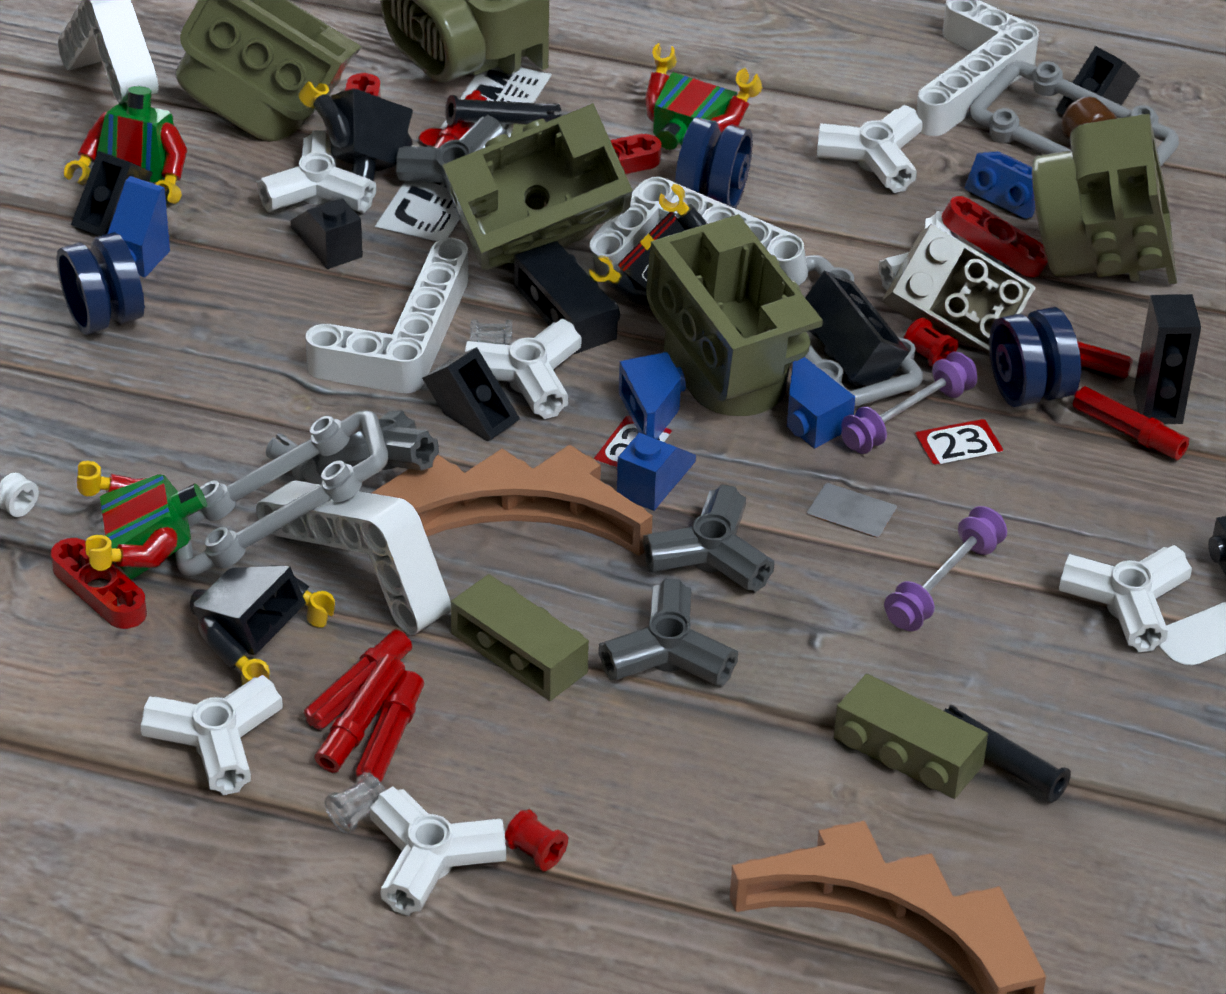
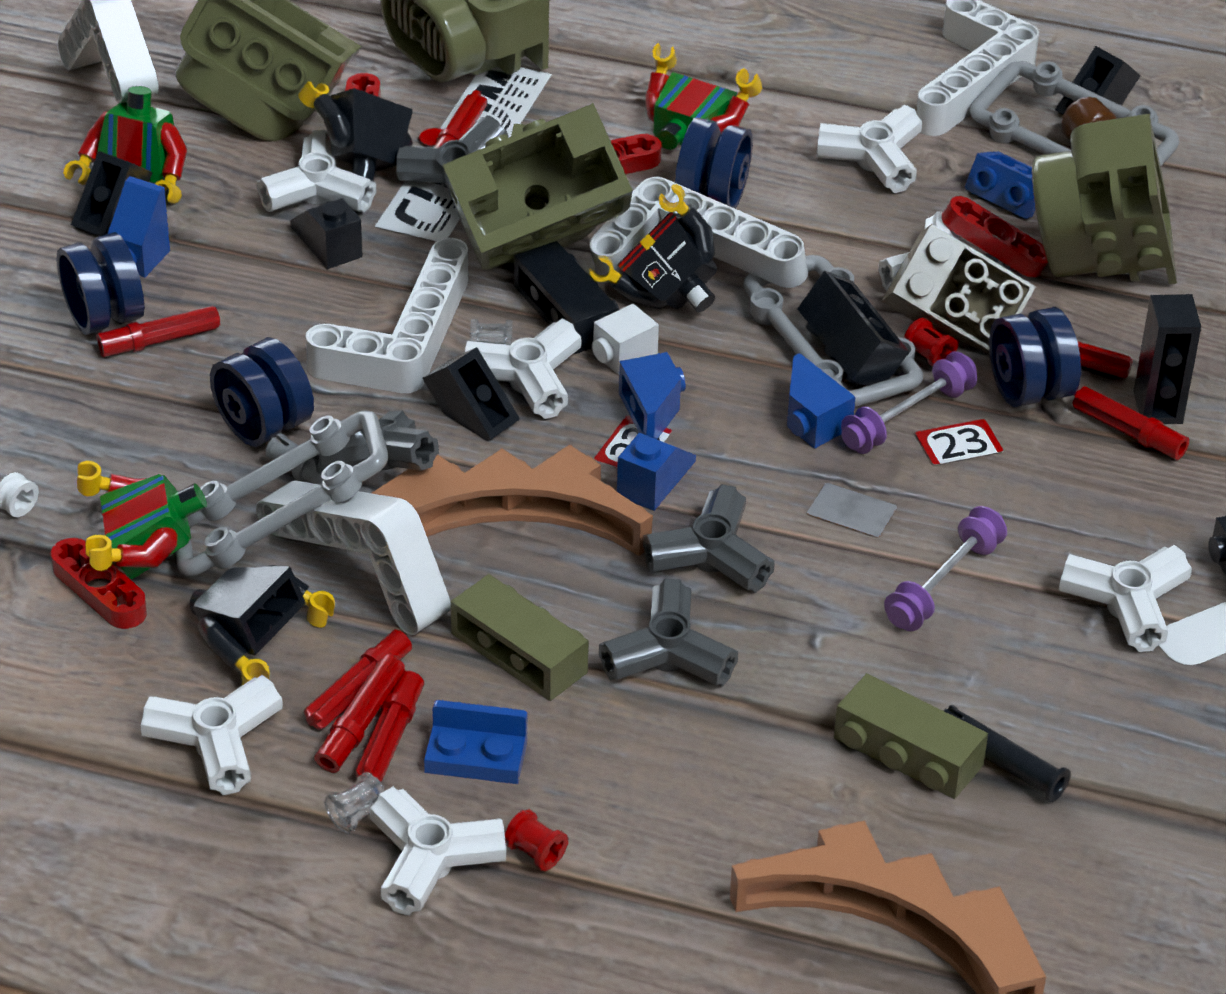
(137, 336): none -> red axle
(261, 391): none -> dark blue wheel
(477, 742): none -> blue bracket
(505, 112): black pin -> none
(624, 336): none -> white brick
(728, 315): olive brick -> none

